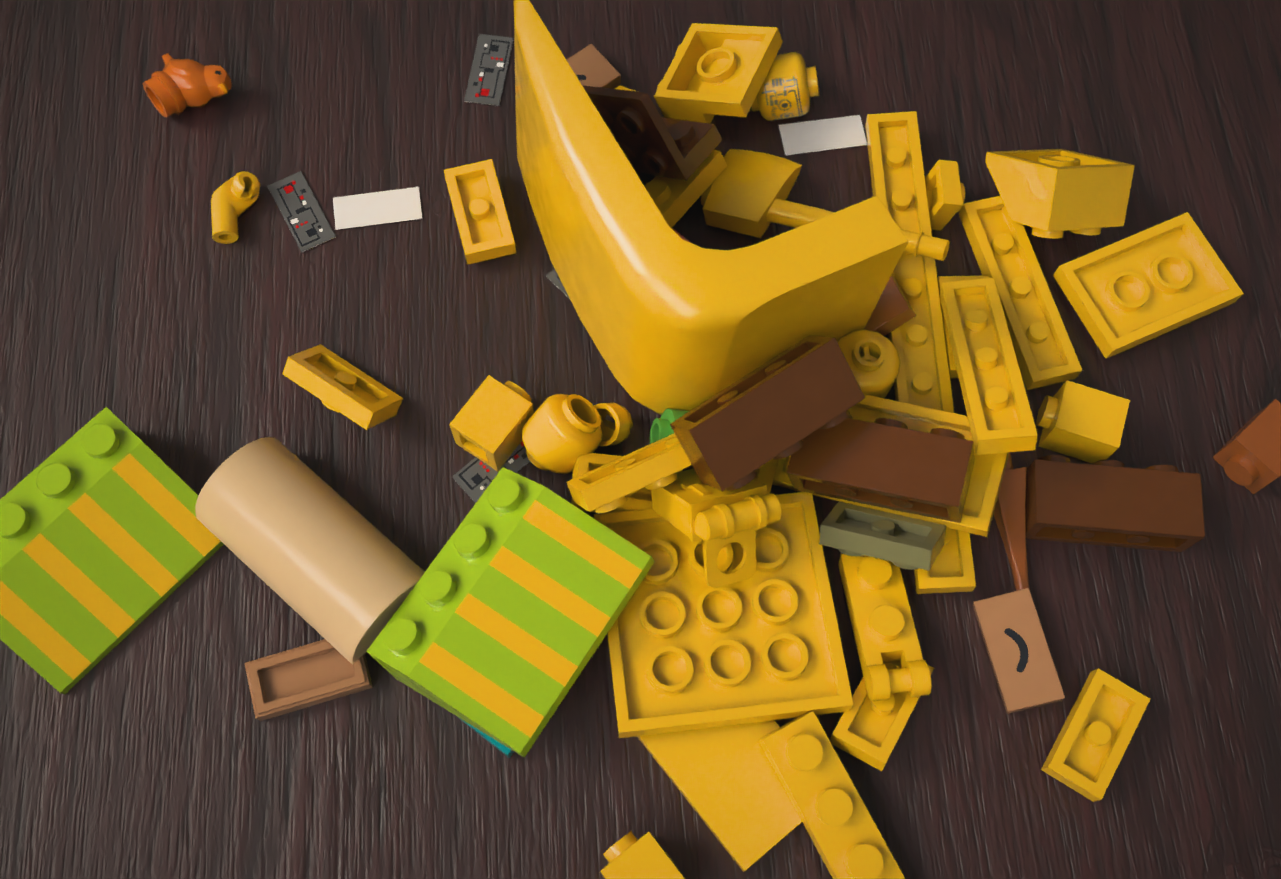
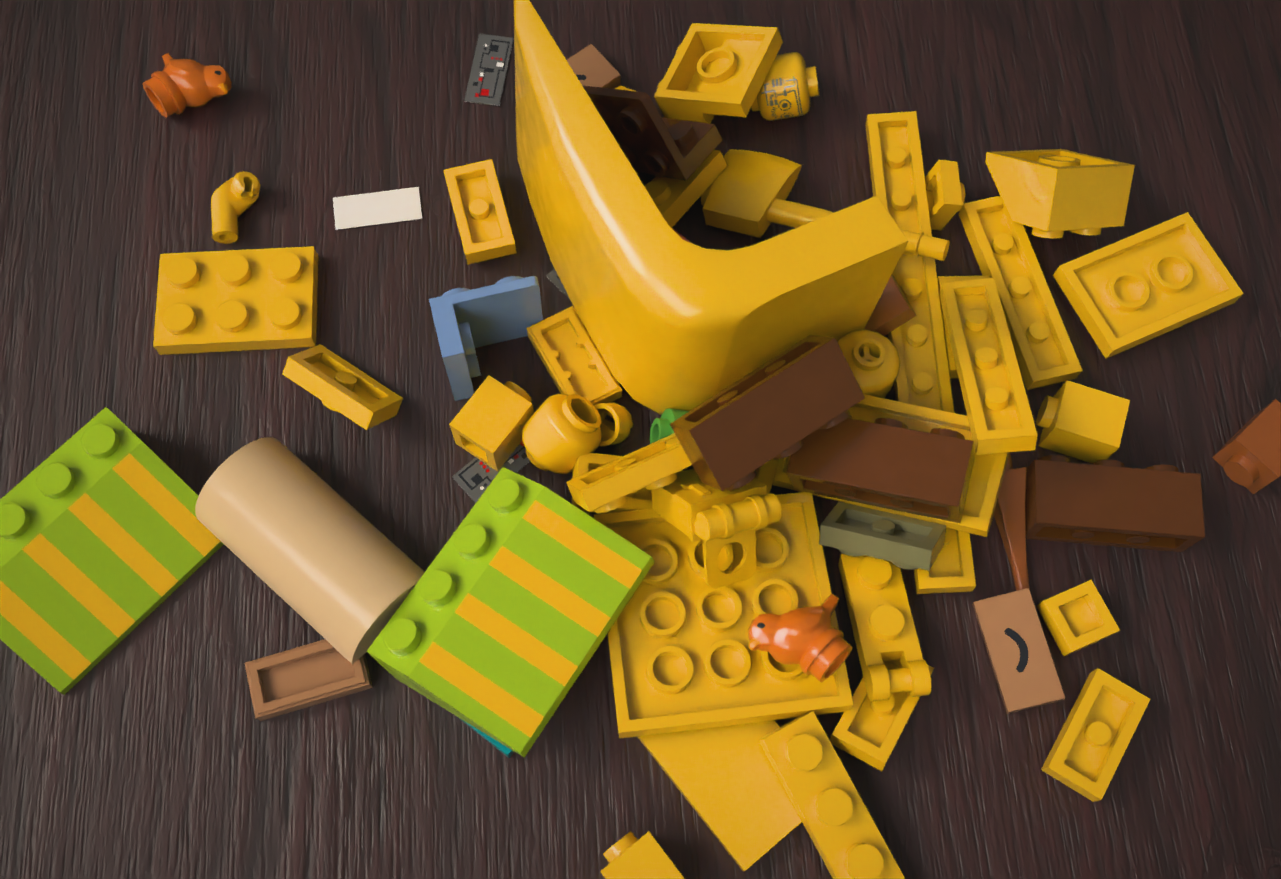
(236, 300): none -> yellow plate
(301, 211): dark grey sticker -> none
(481, 318): none -> medium blue bracket
(573, 358): none -> yellow plate
(802, 638): none -> orange animal
(822, 135): white sticker -> none
(1077, 618): none -> yellow plate

